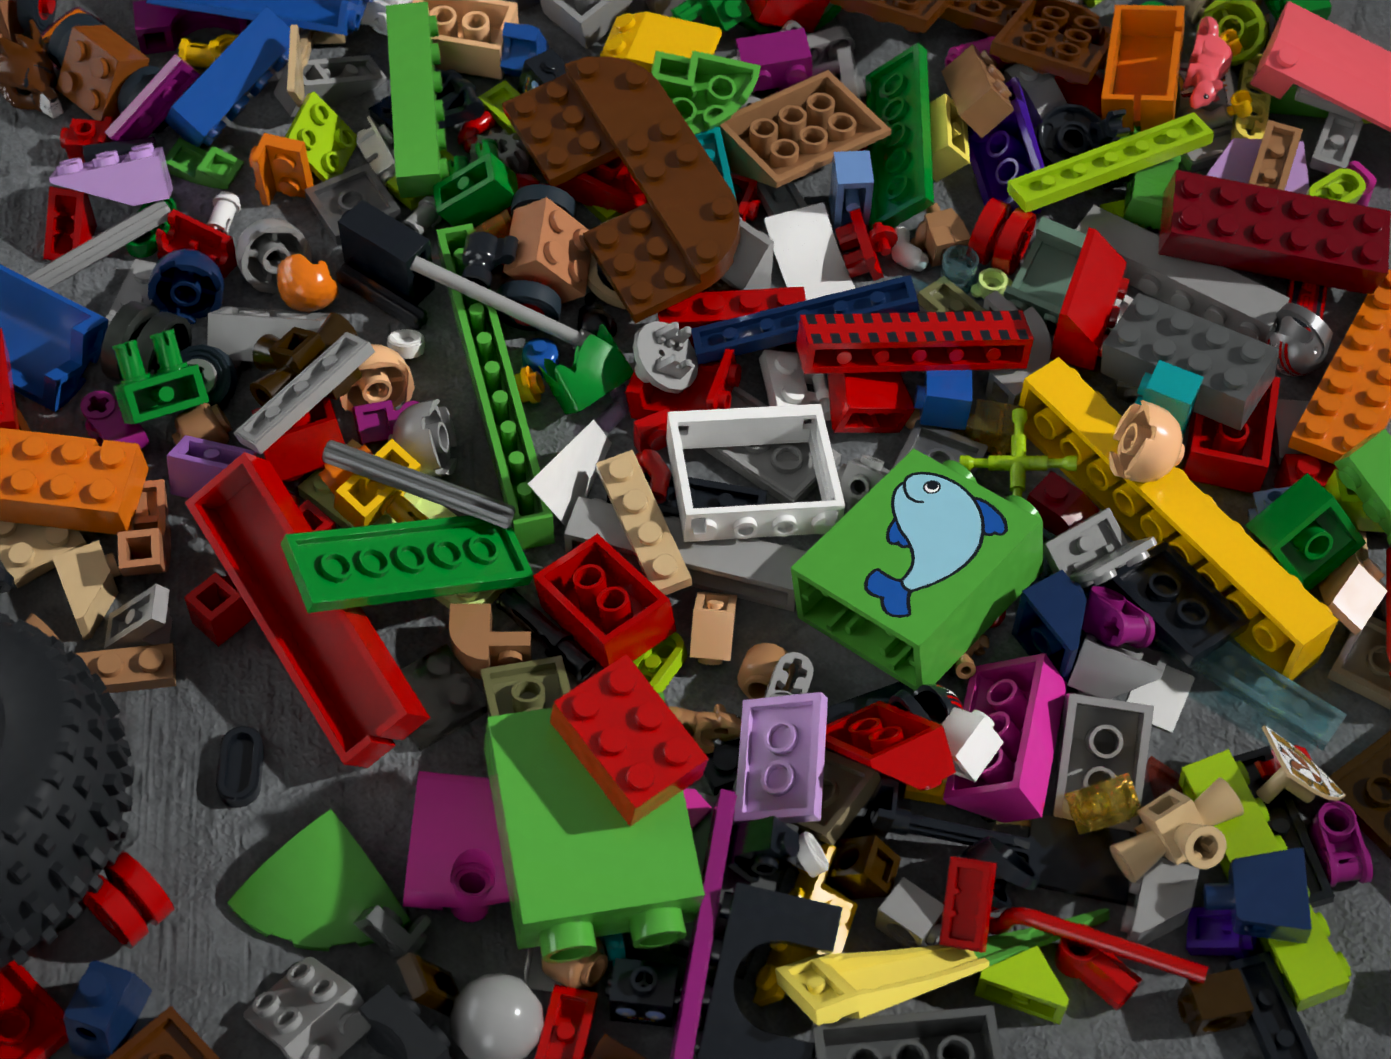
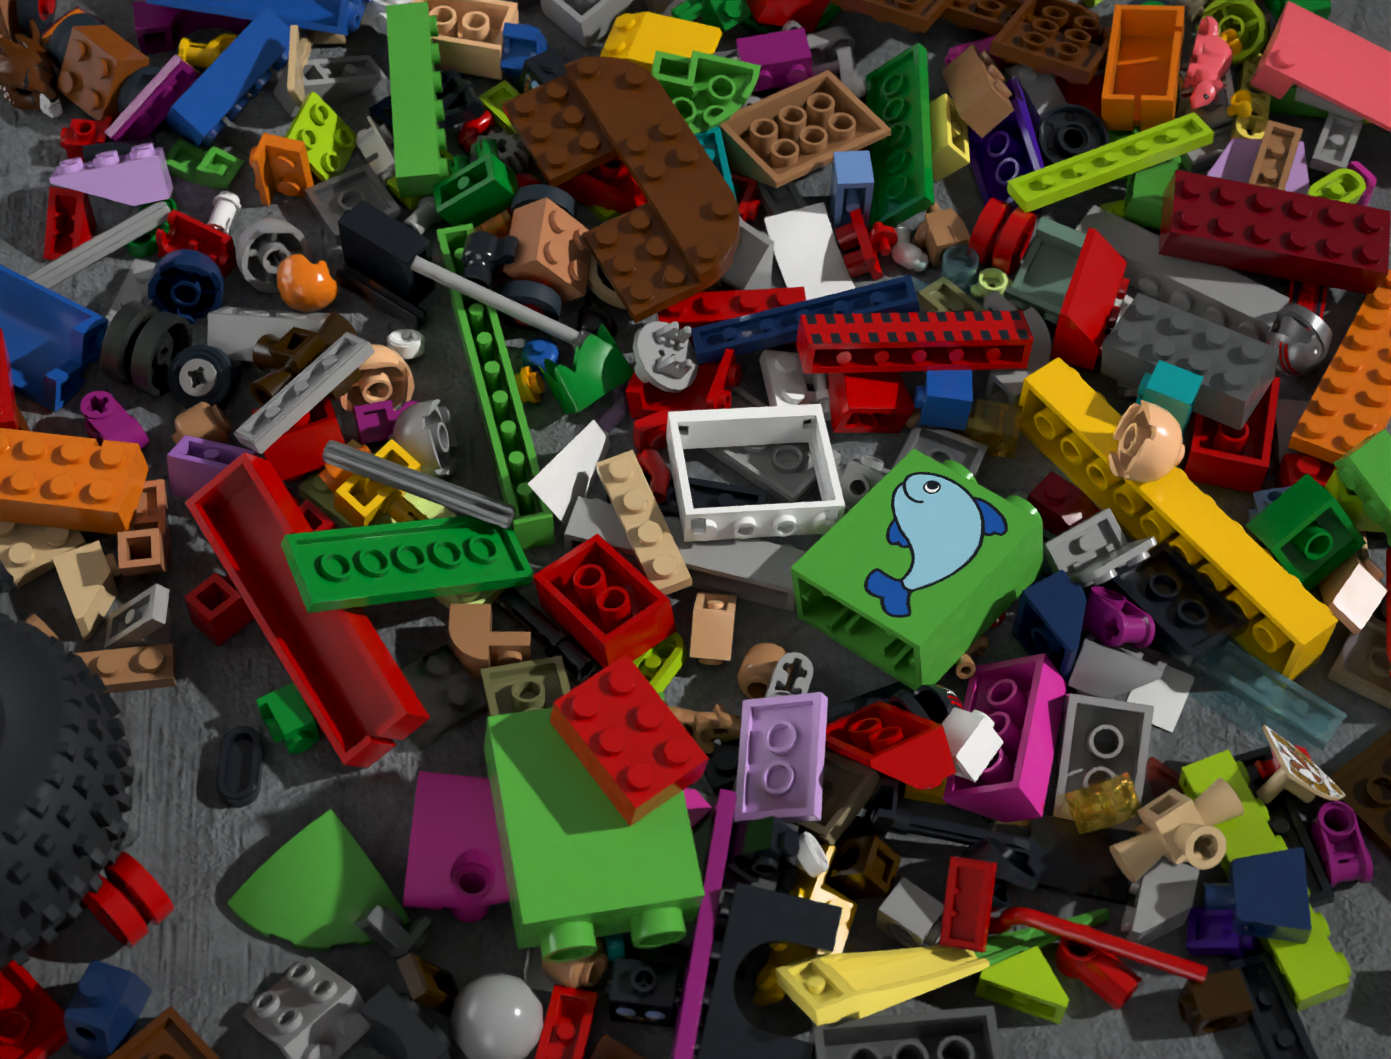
(159, 394): green brick -> none
(288, 719): none -> green brick
(1018, 461): lime piece -> none
(1106, 132): black bar -> none

